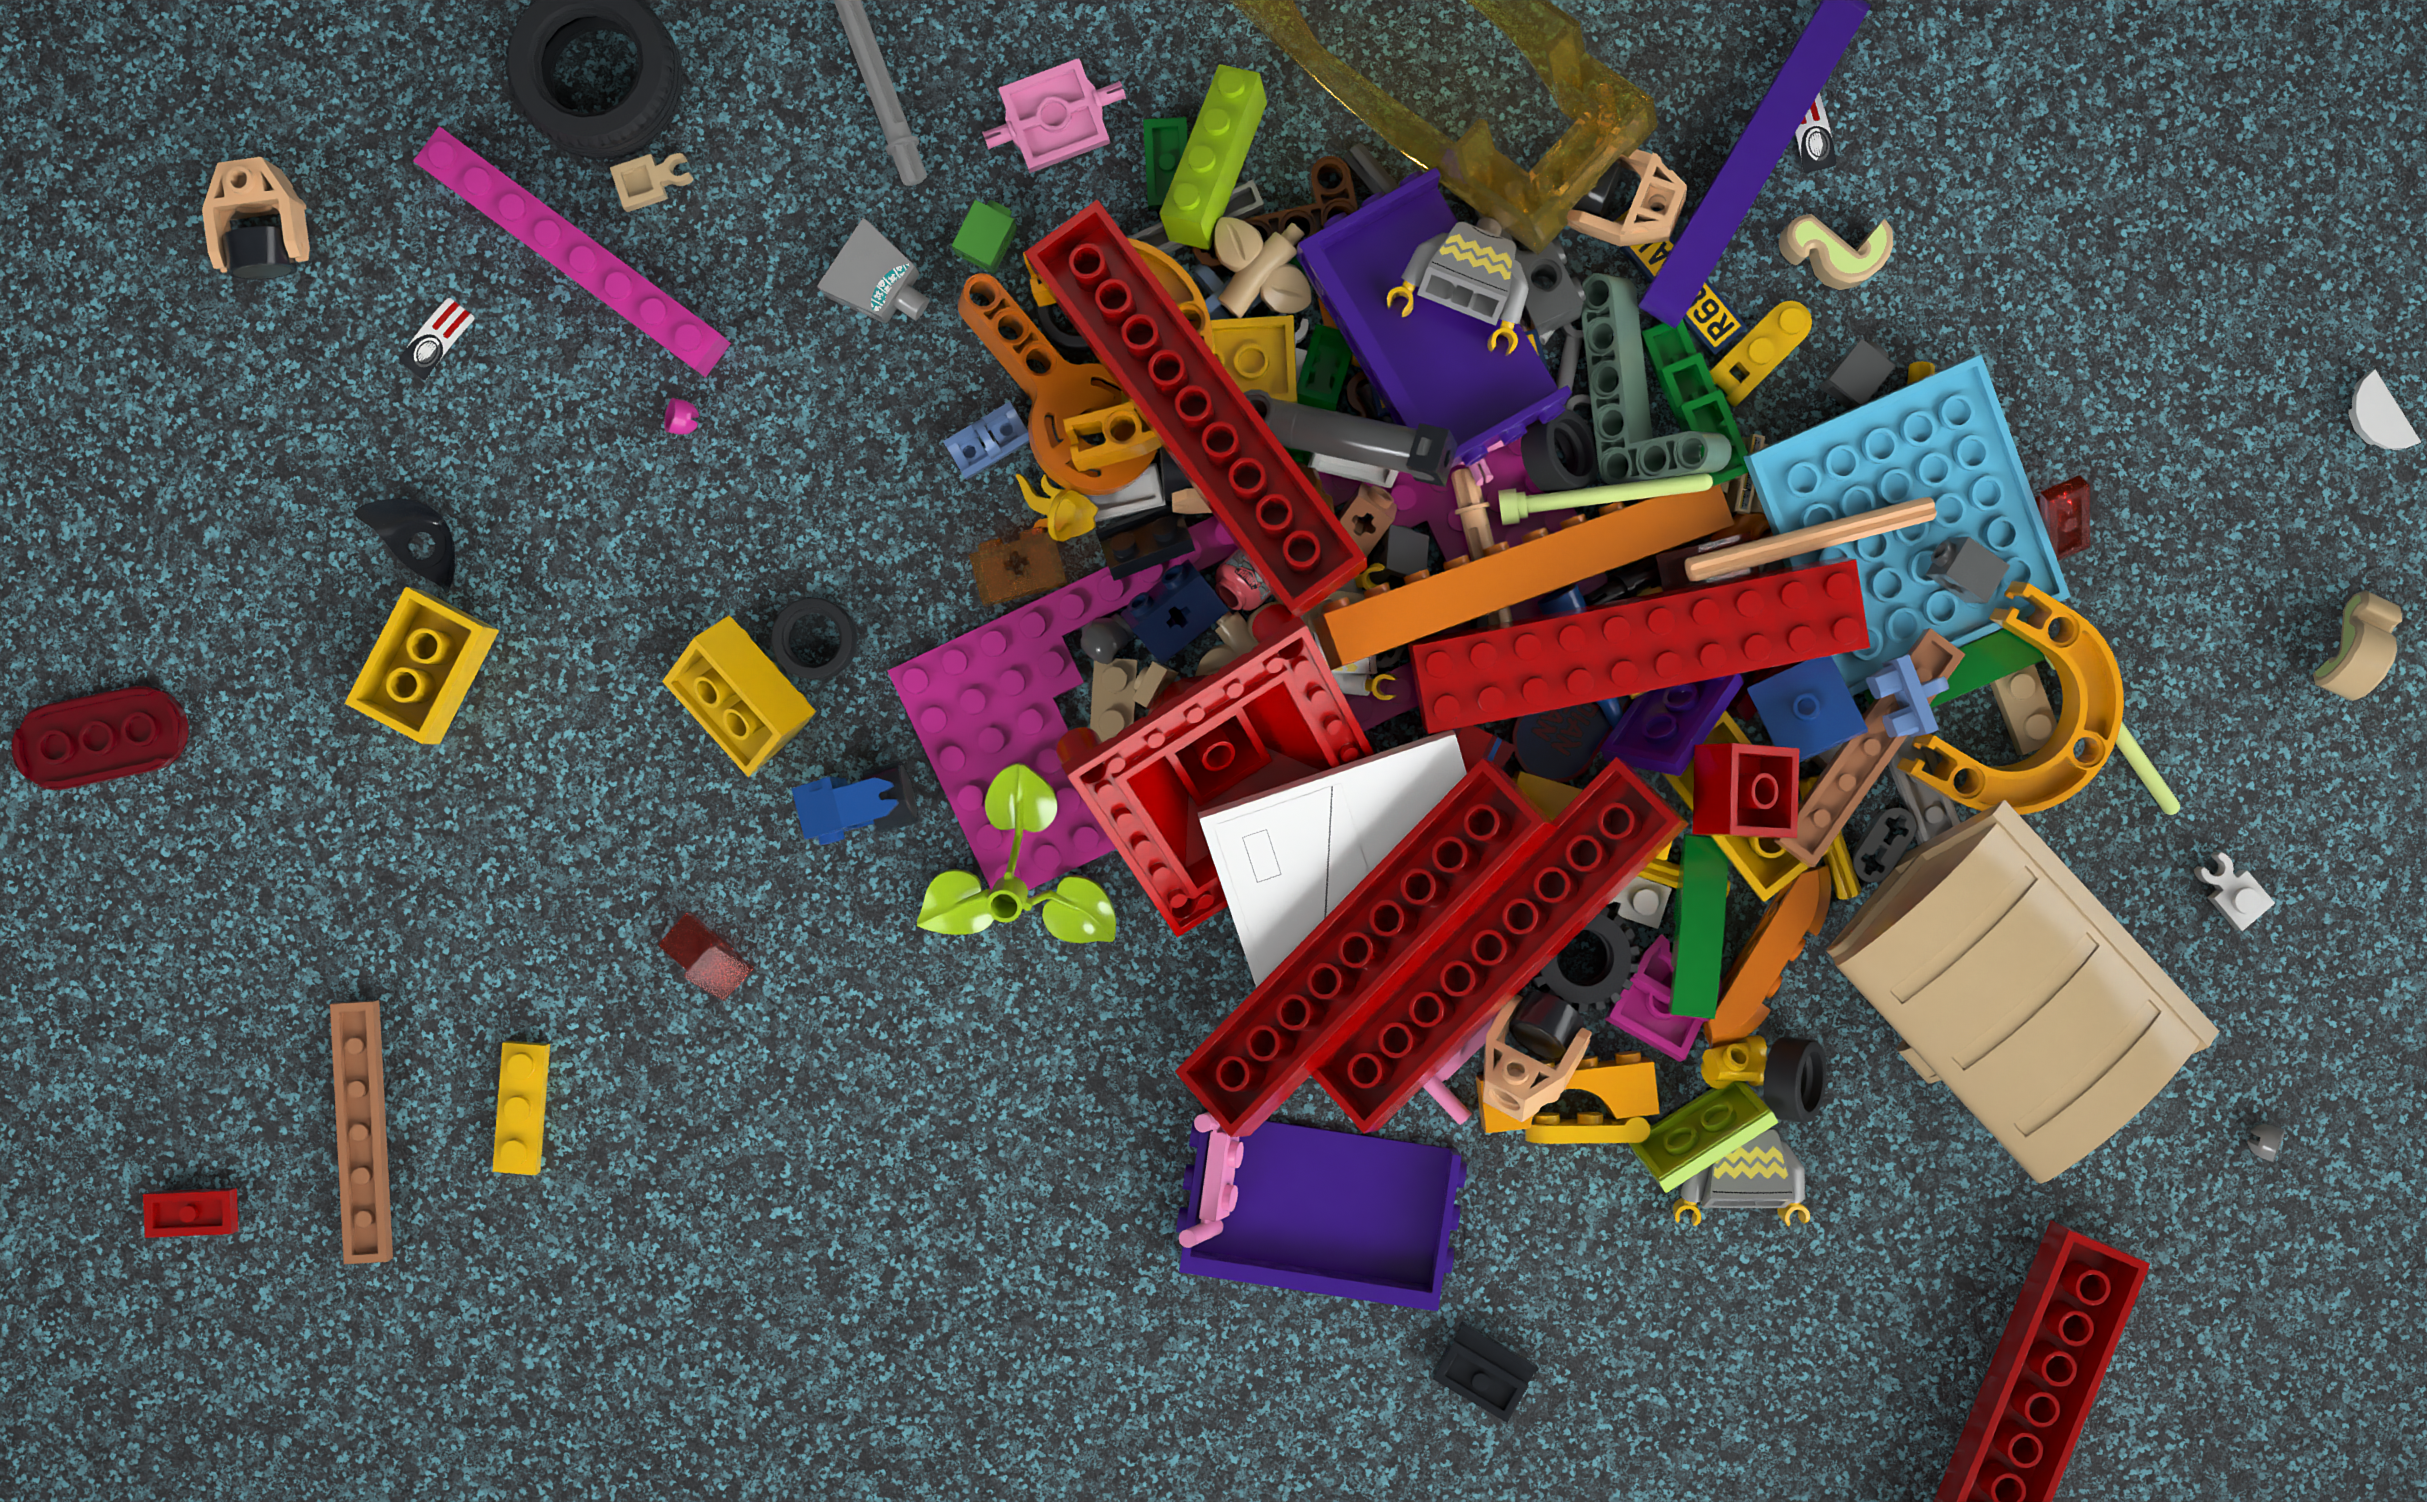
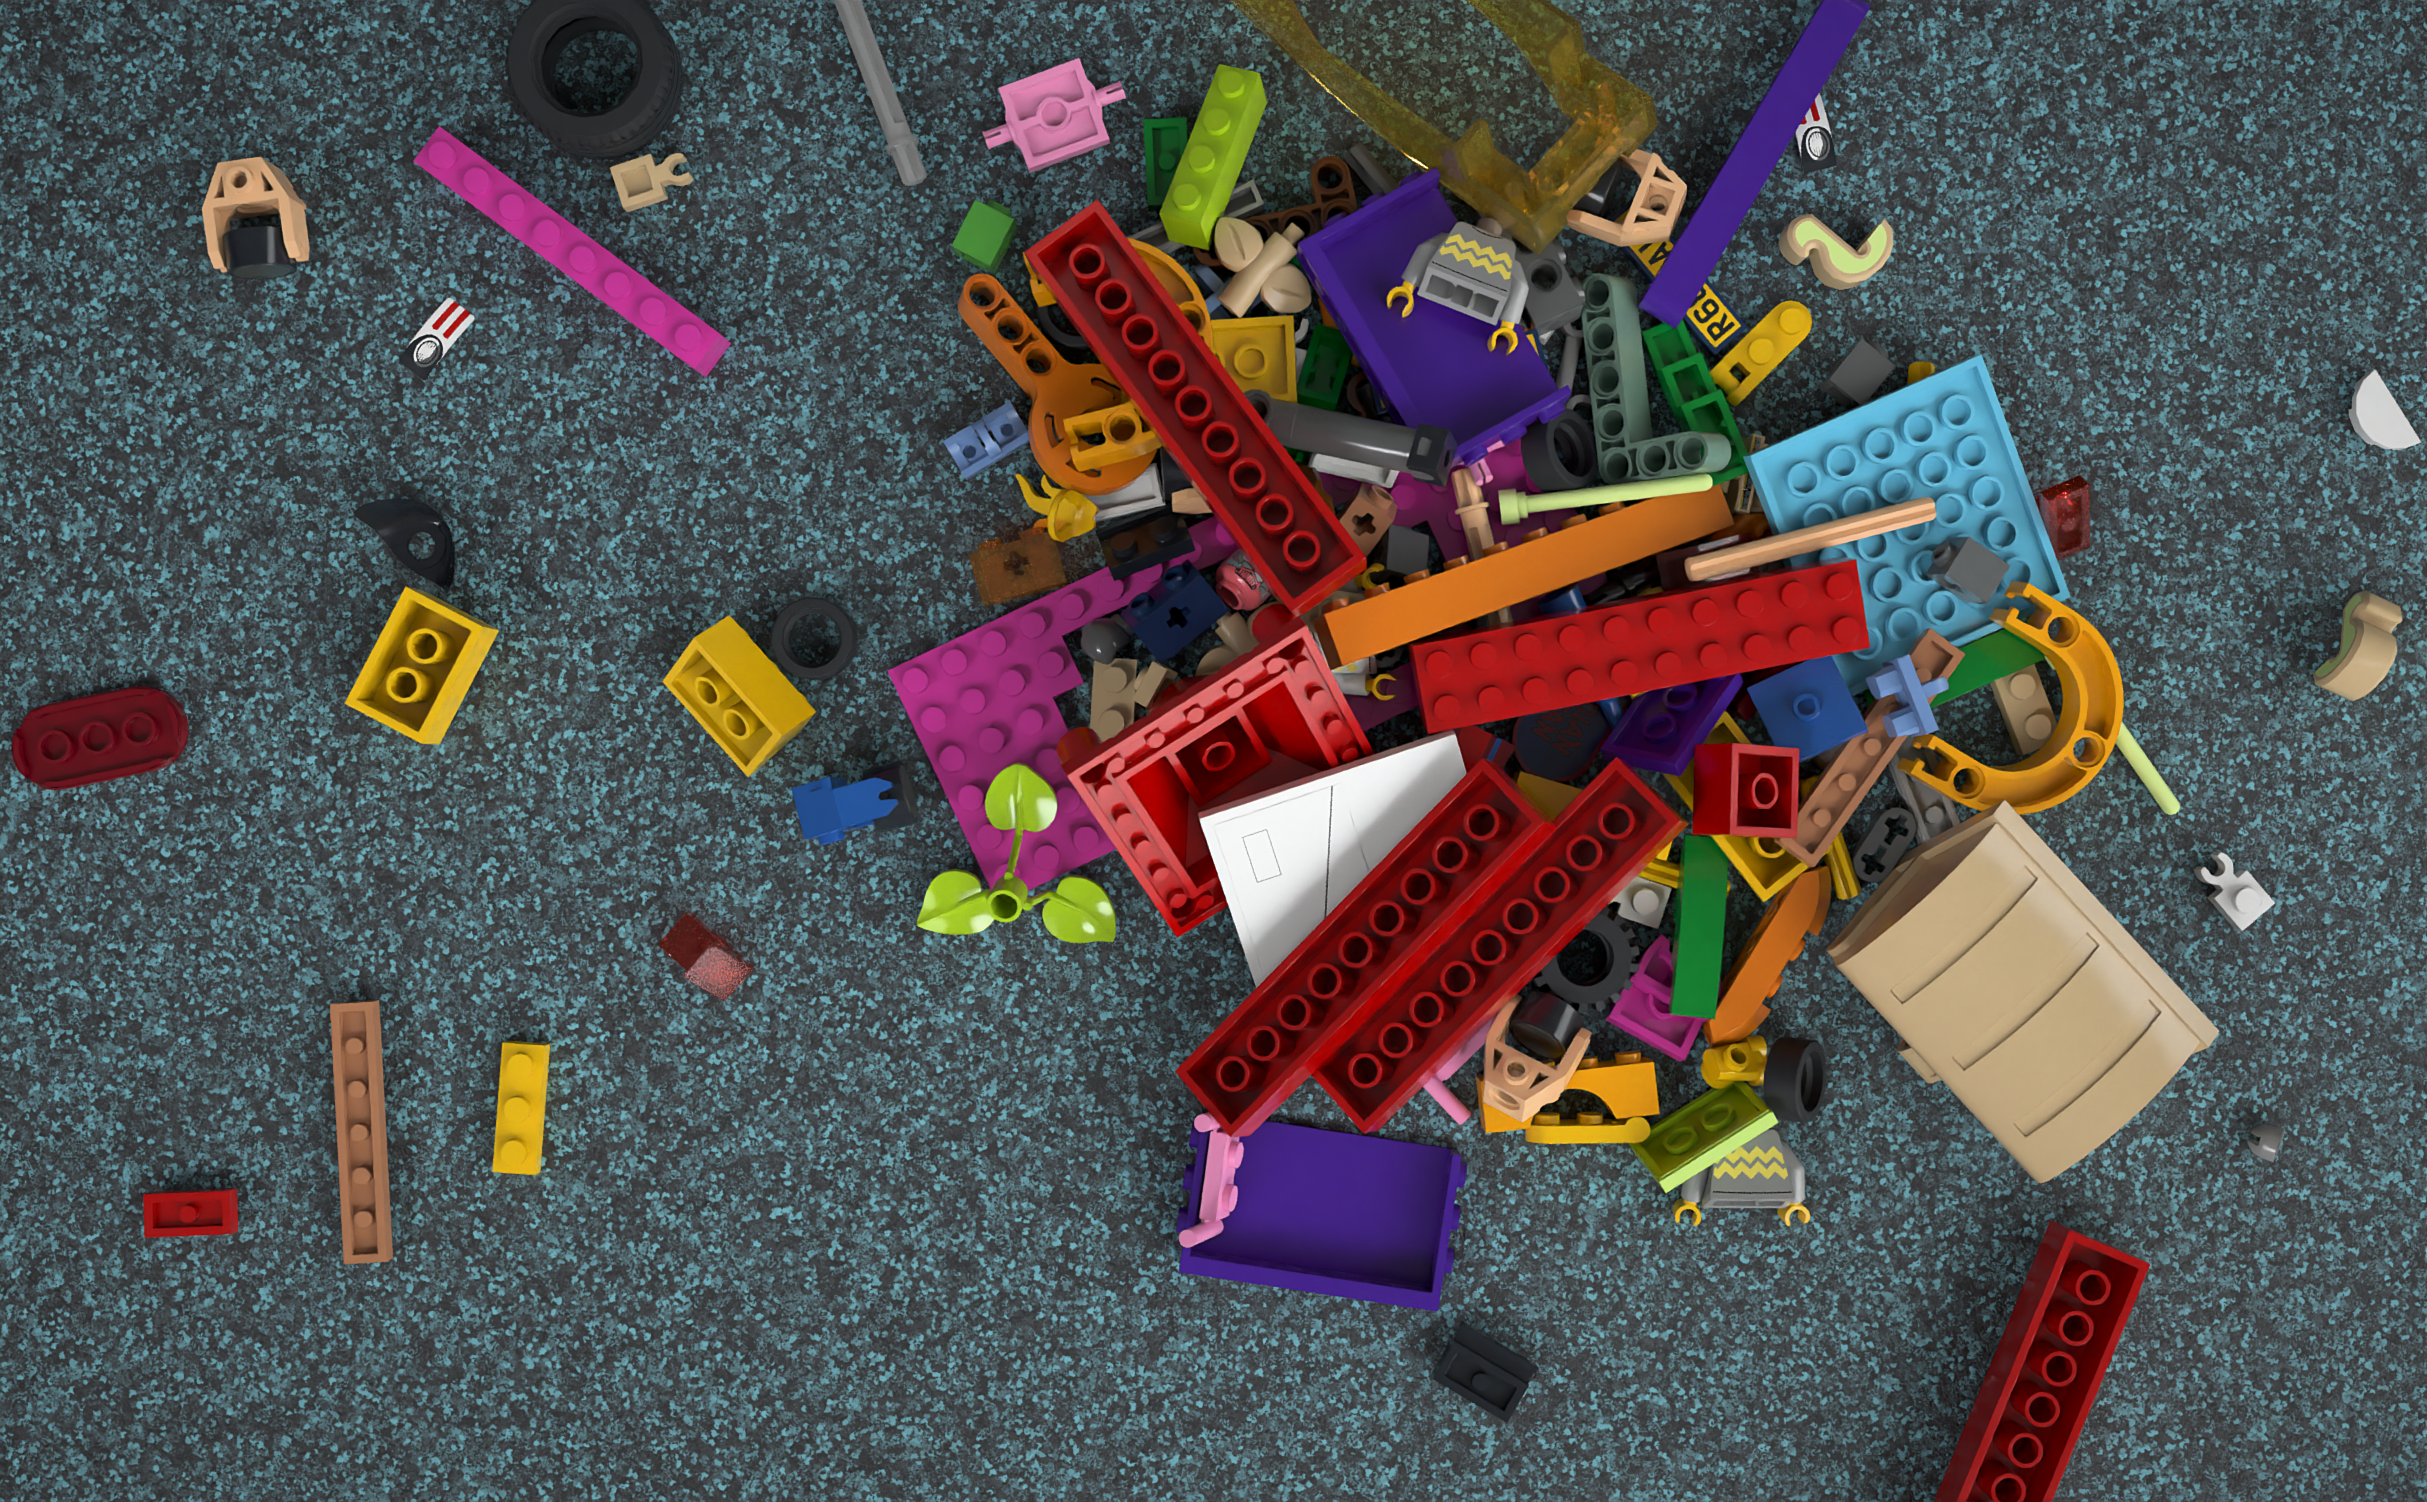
(679, 416): dark pink hinge -> none
(873, 277): light grey torso -> none

